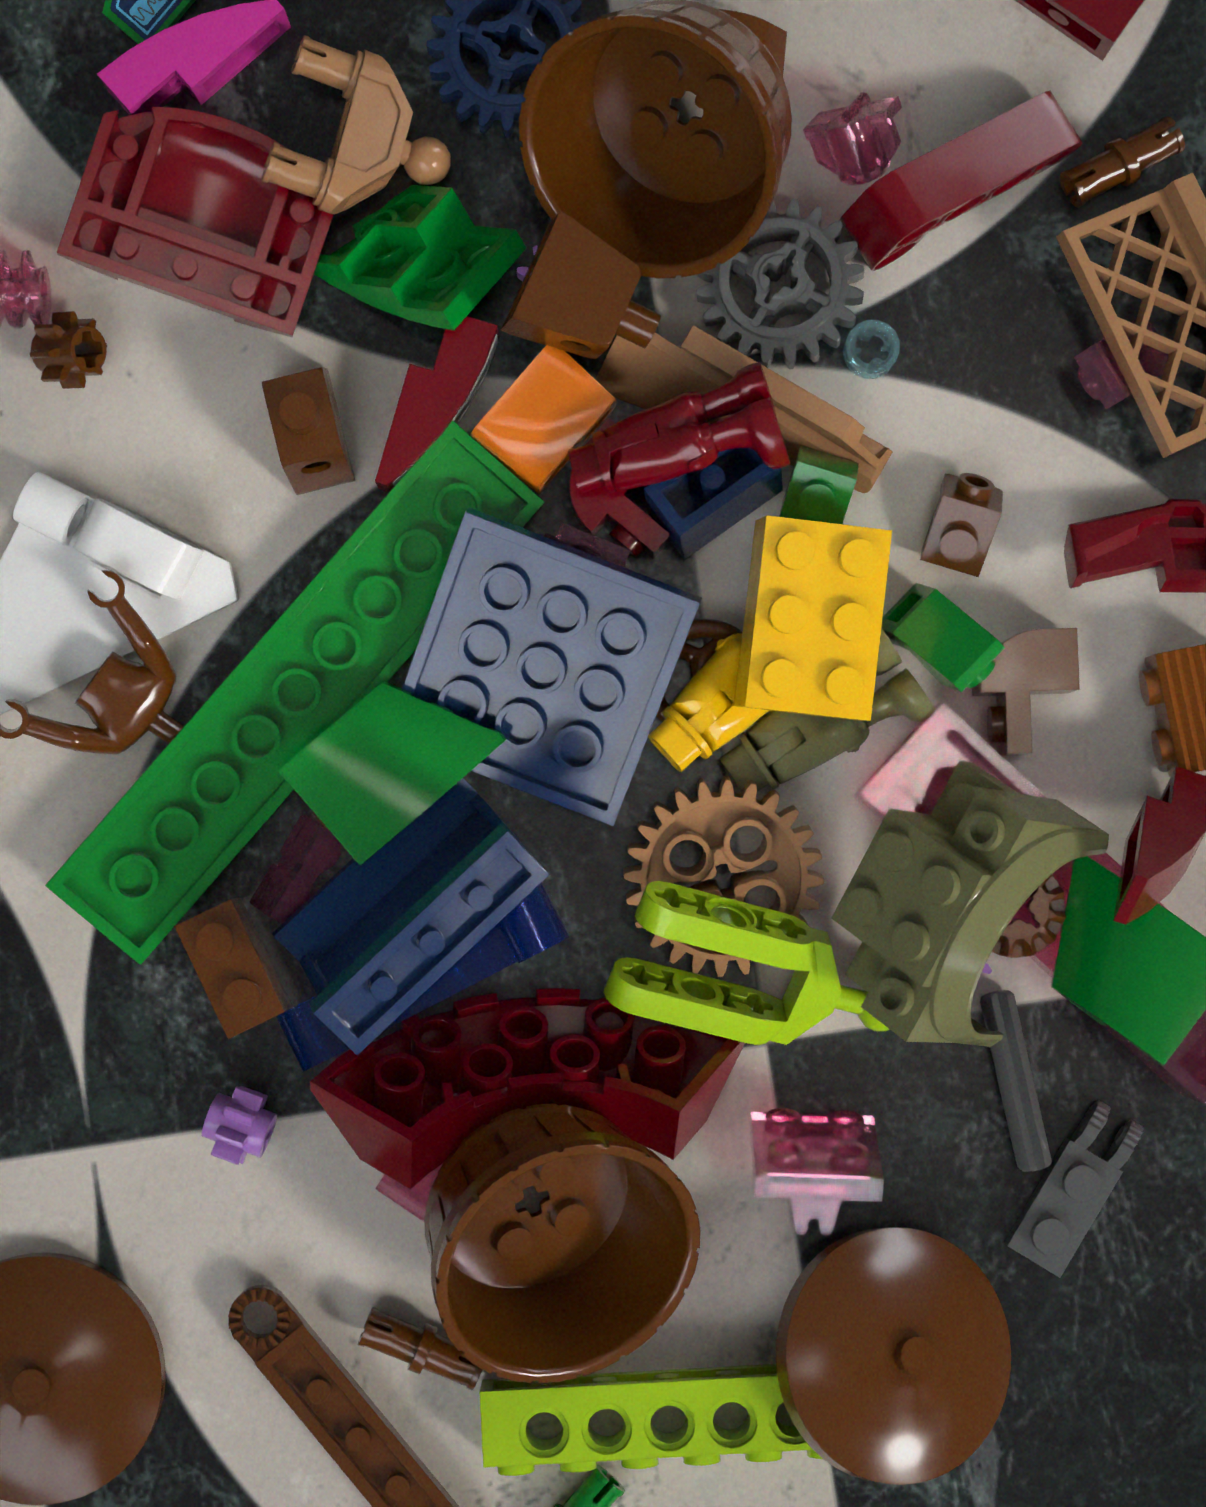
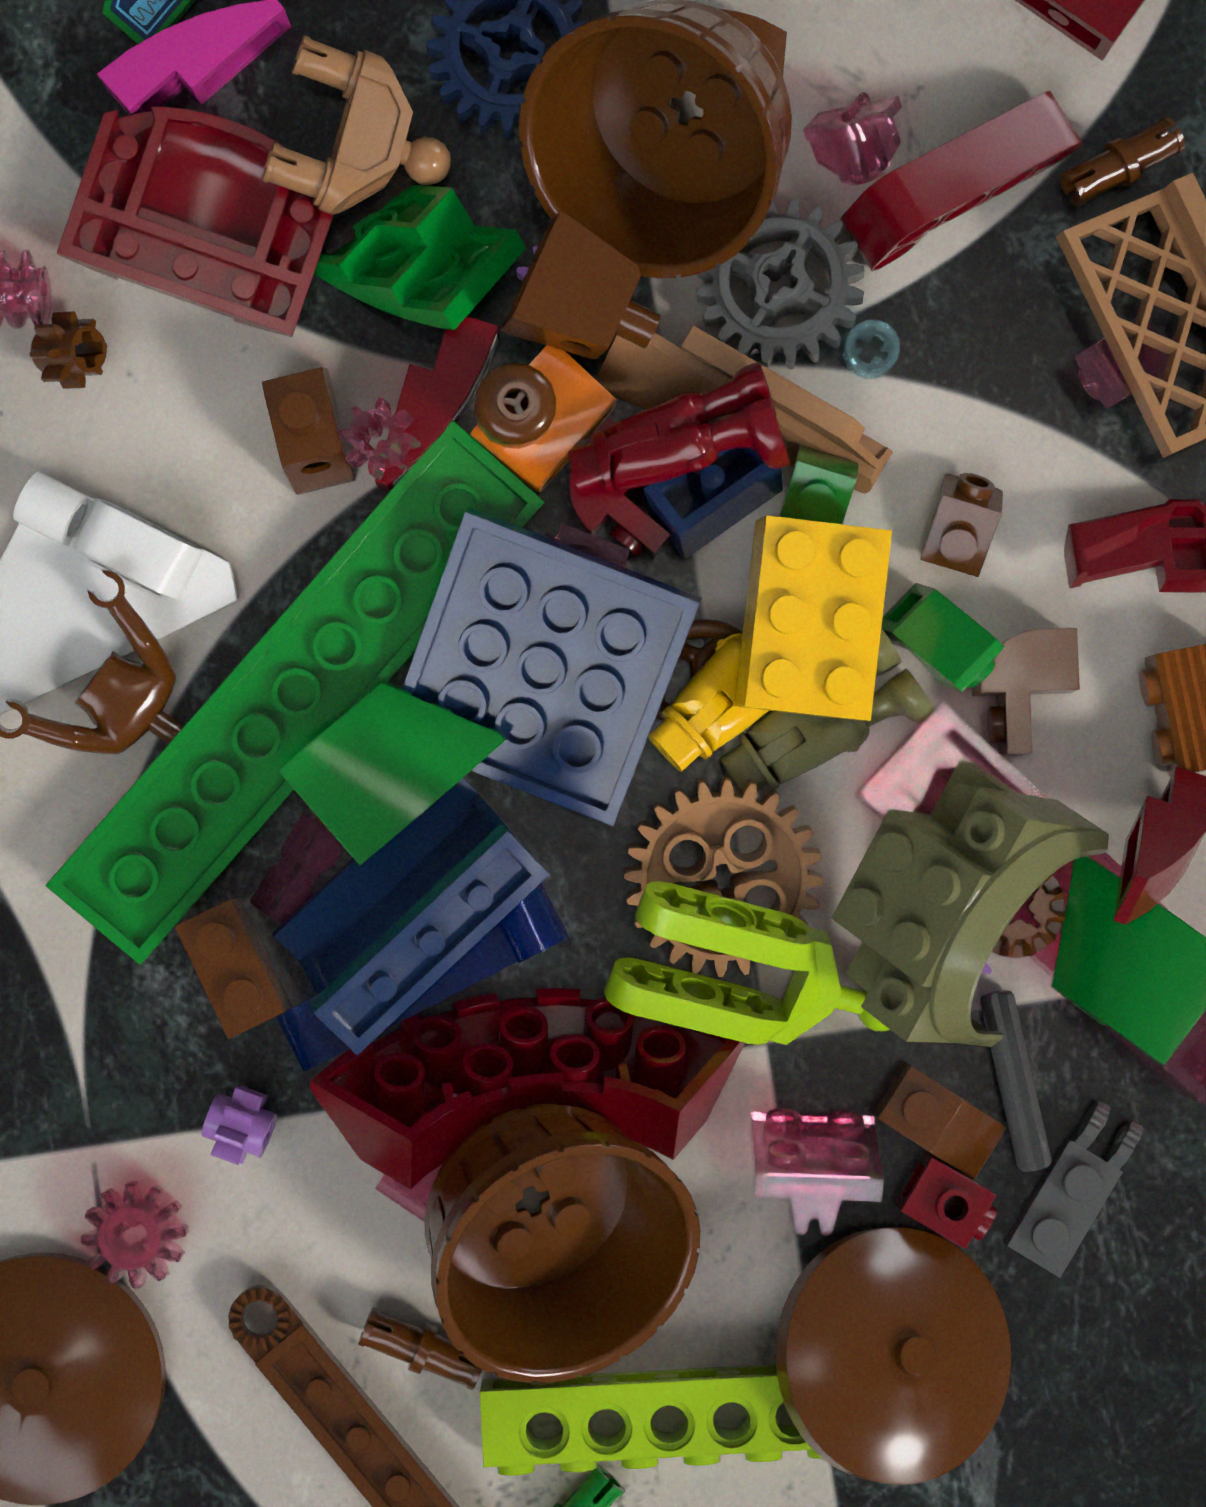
(135, 1256): none -> clear pink gear
(370, 425): none -> clear pink gear
(521, 428): none -> reddish brown head
(938, 1120): none -> reddish brown slope
(947, 1201): none -> dark red brick

